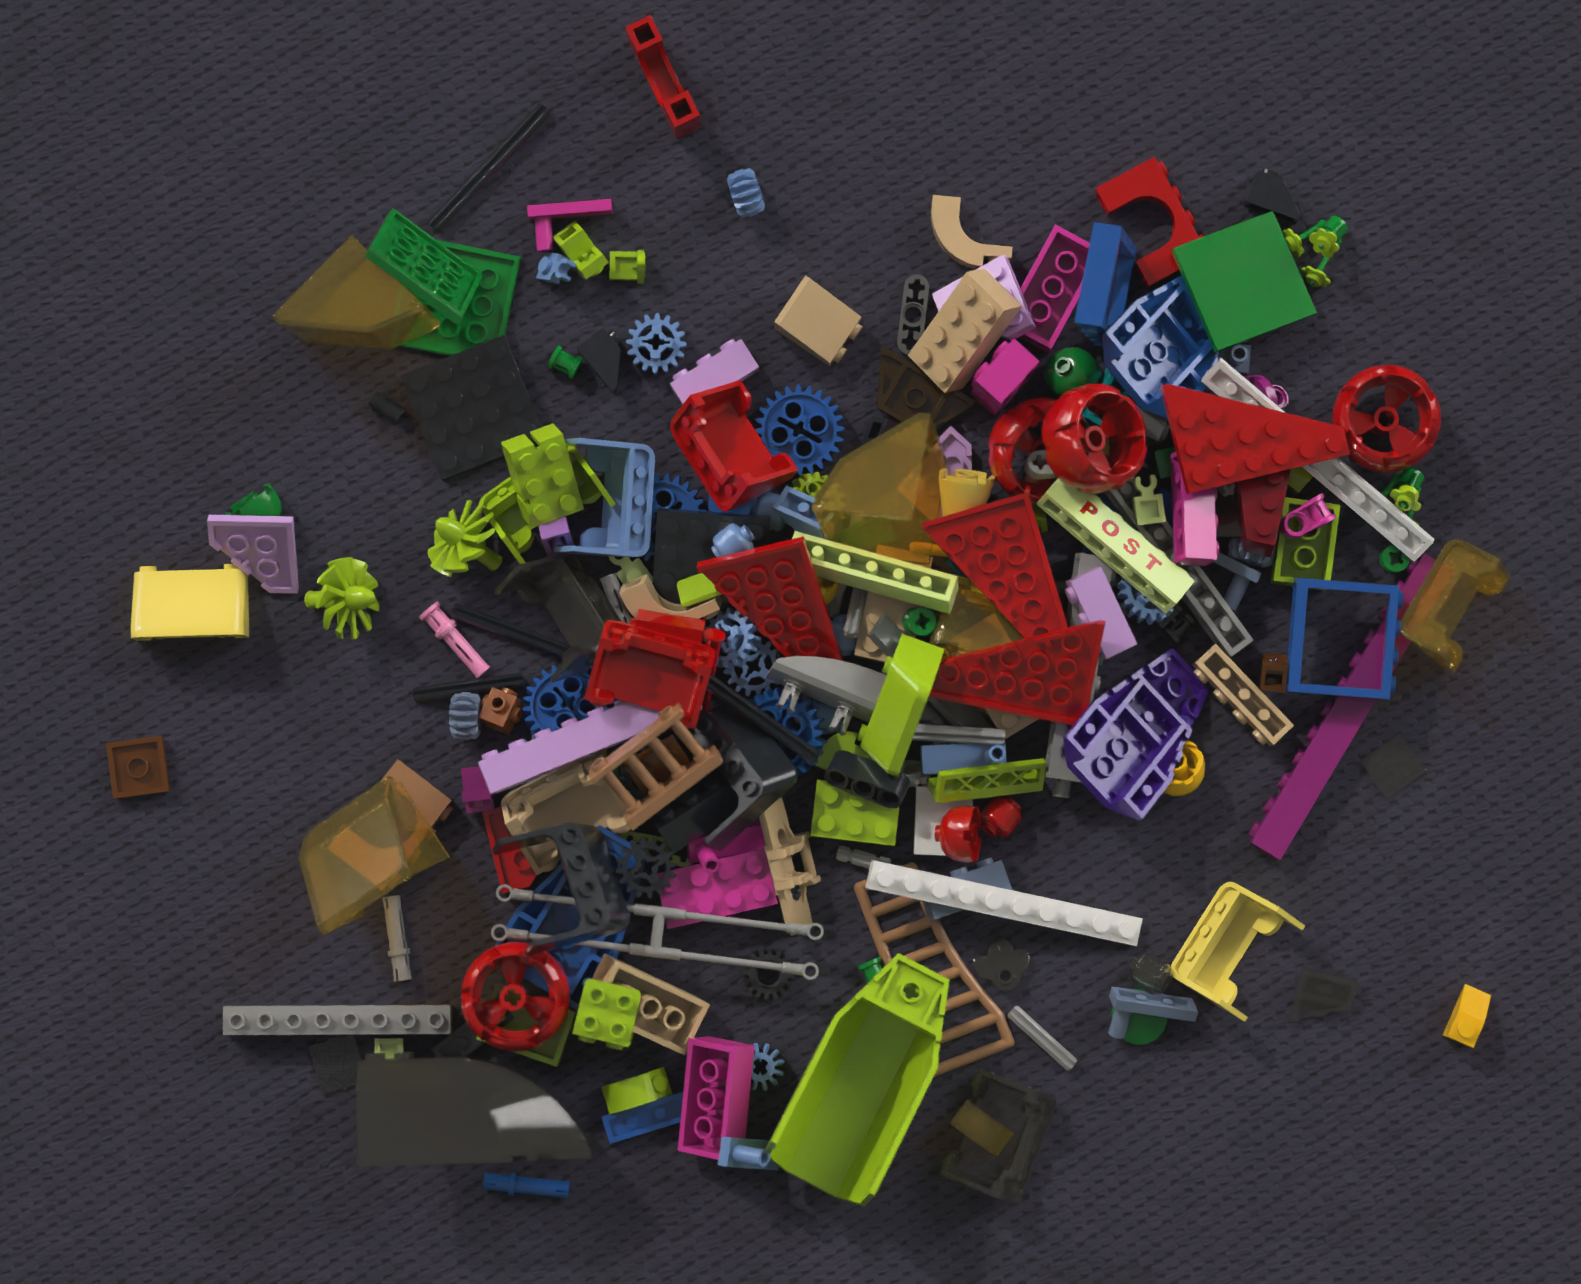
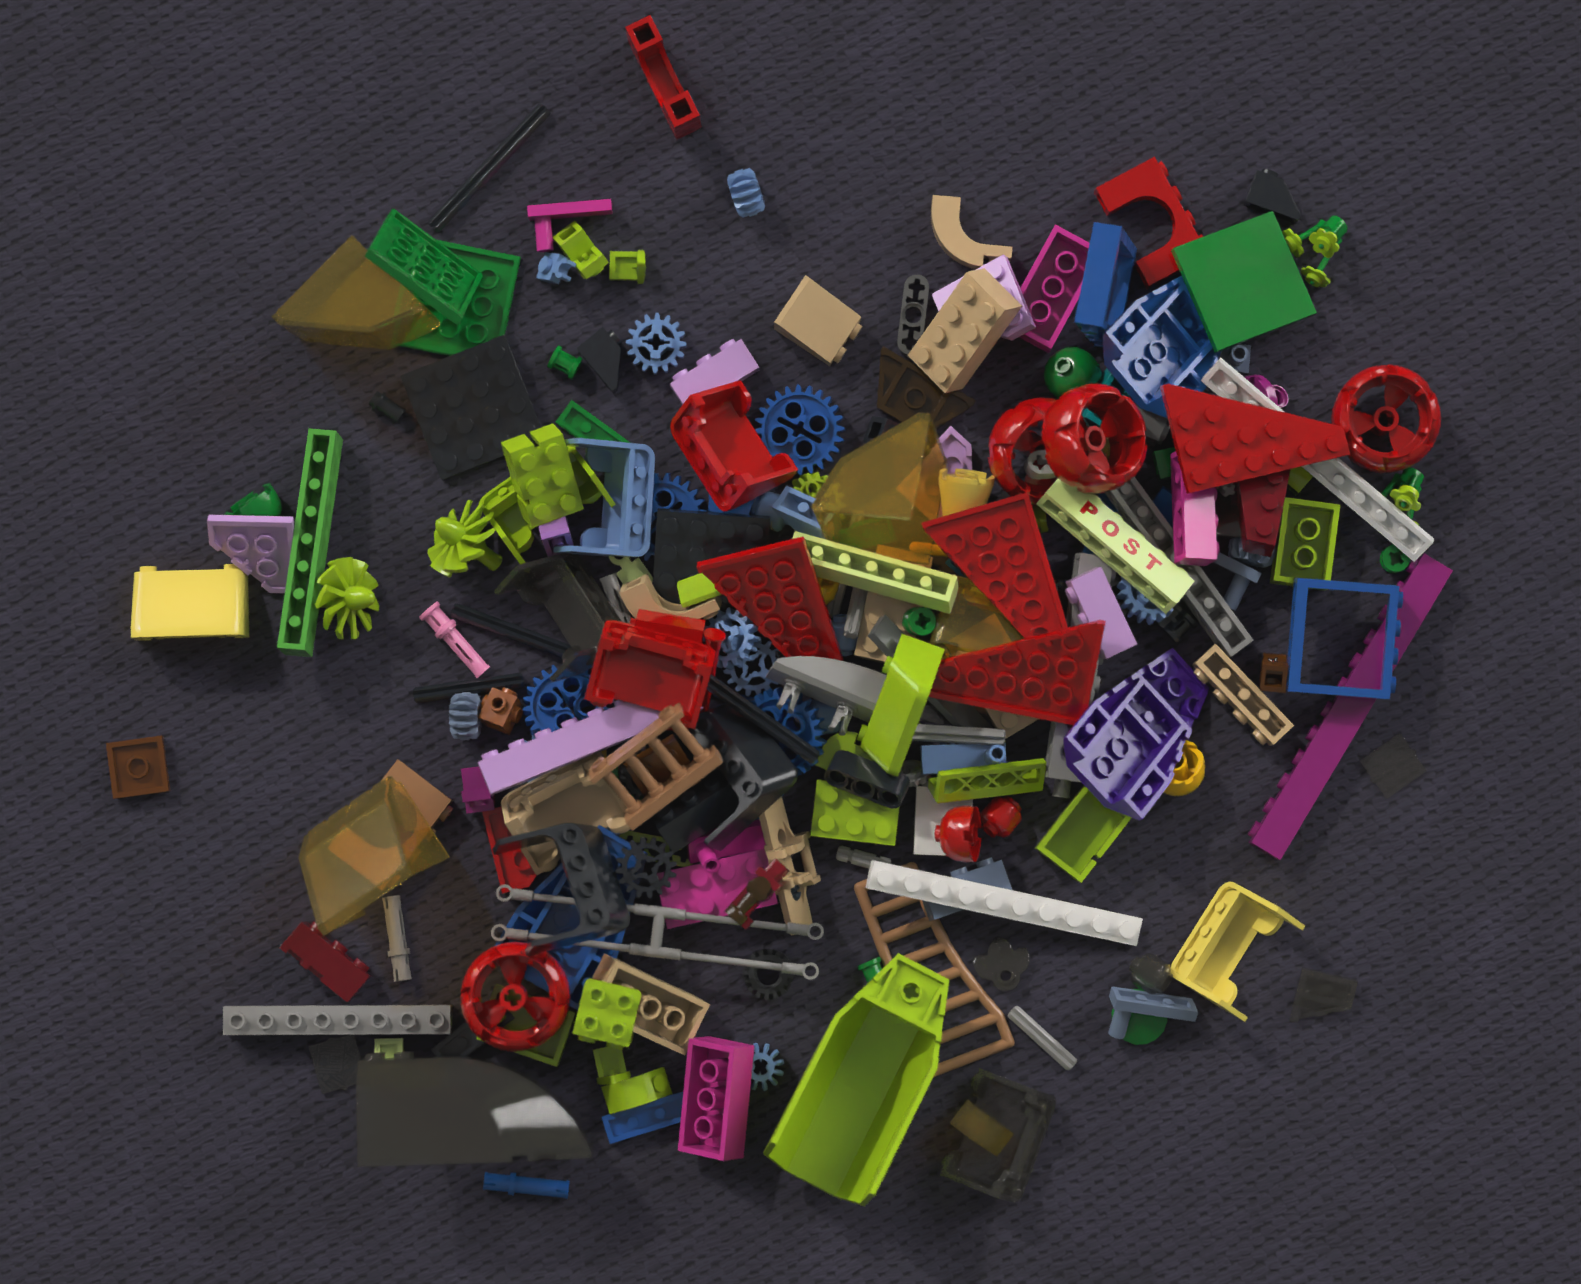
(310, 542): none -> bright green brick
(327, 960): none -> dark red wedge
(585, 425): none -> green tile
(610, 1066): none -> lime tile
(732, 540): medium blue head -> none
(745, 1153): medium blue piece -> none
(757, 891): none -> hips
(1005, 375): dark pink brick -> none
(1081, 832): none -> lime piece
(1148, 507): yellowish green plate -> none
(1310, 516): dark pink piece -> none
(1446, 596): clear yellow windscreen -> none
(1468, 1016): yellow slope -> none

